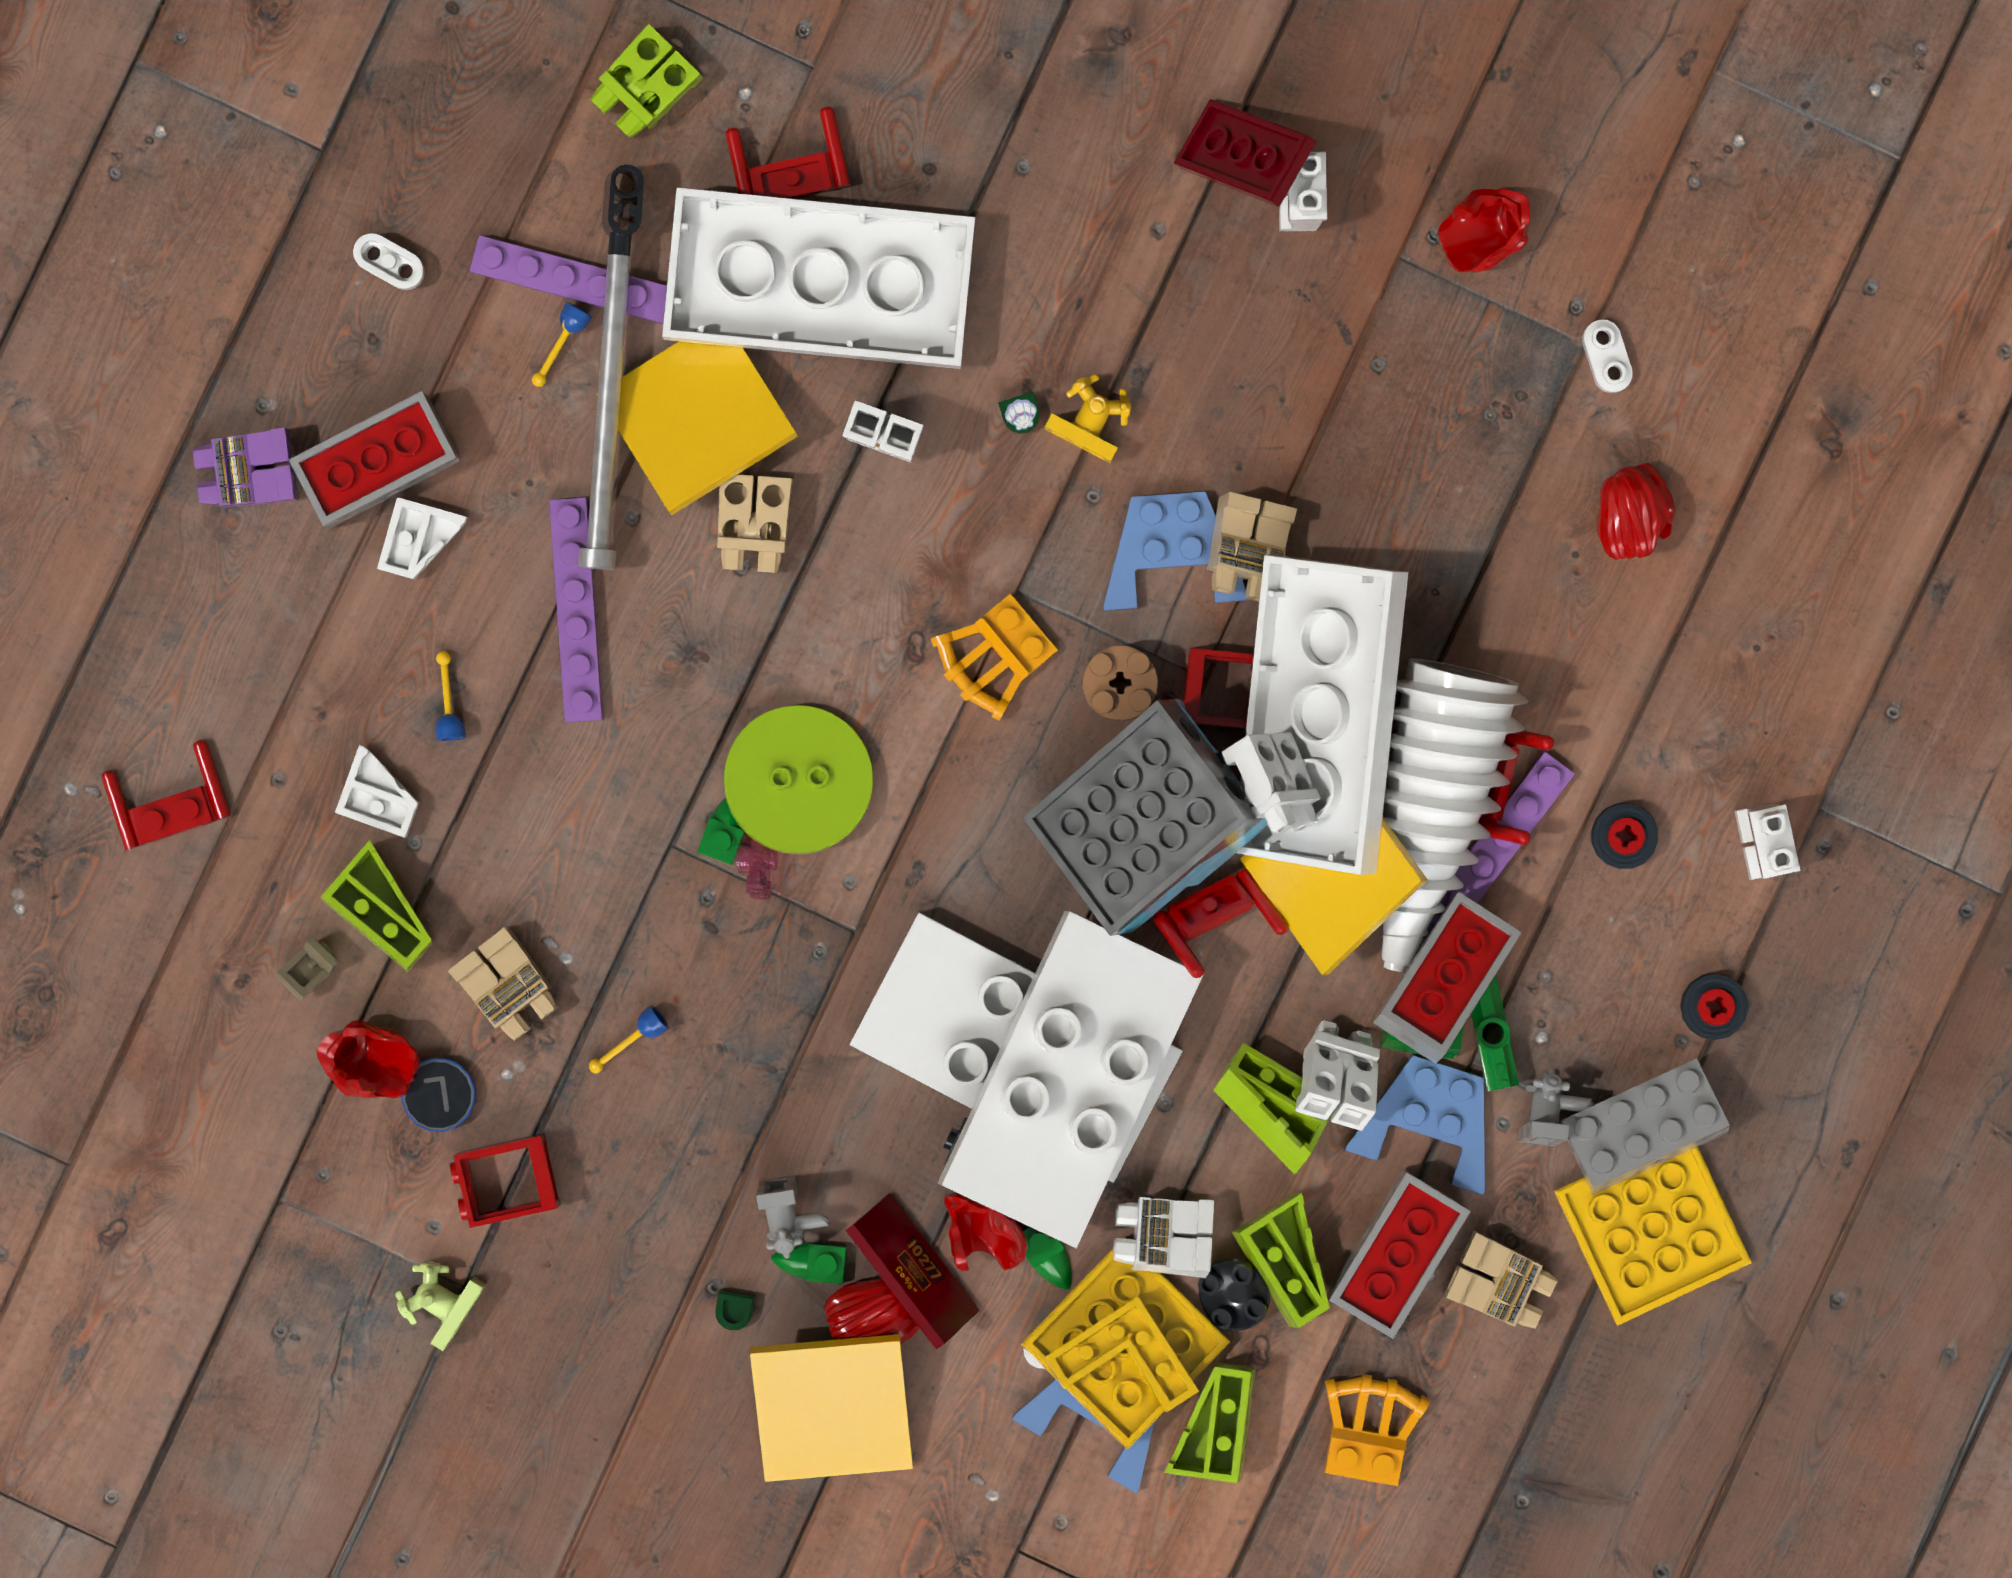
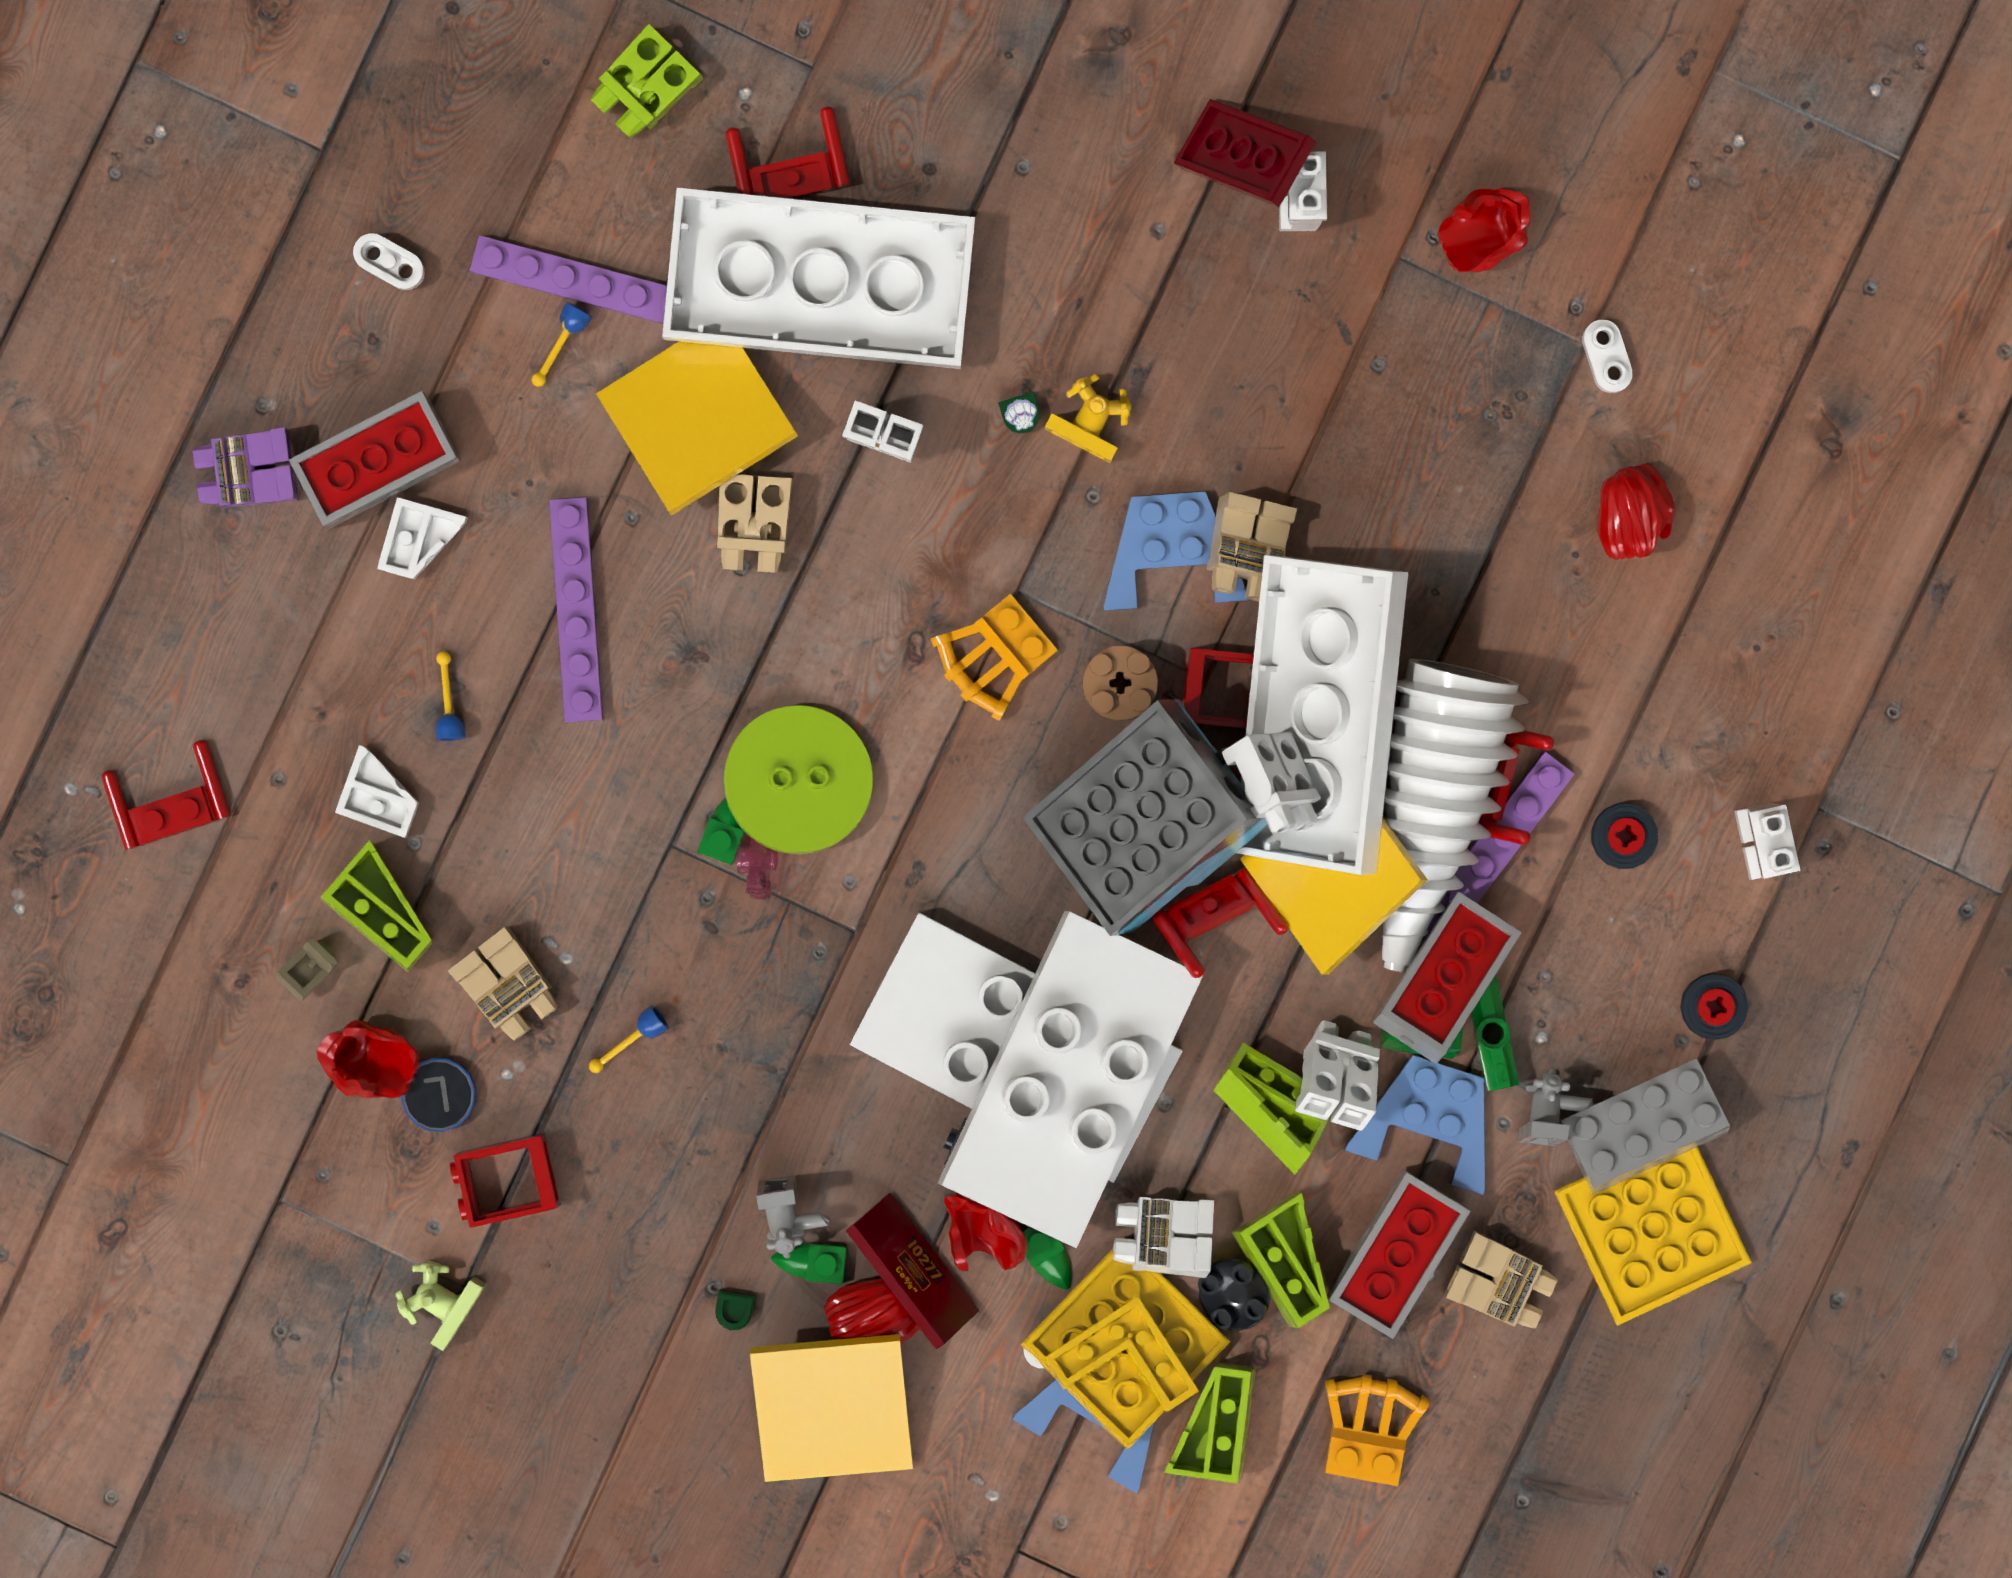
(597, 552): flat silver piece -> none

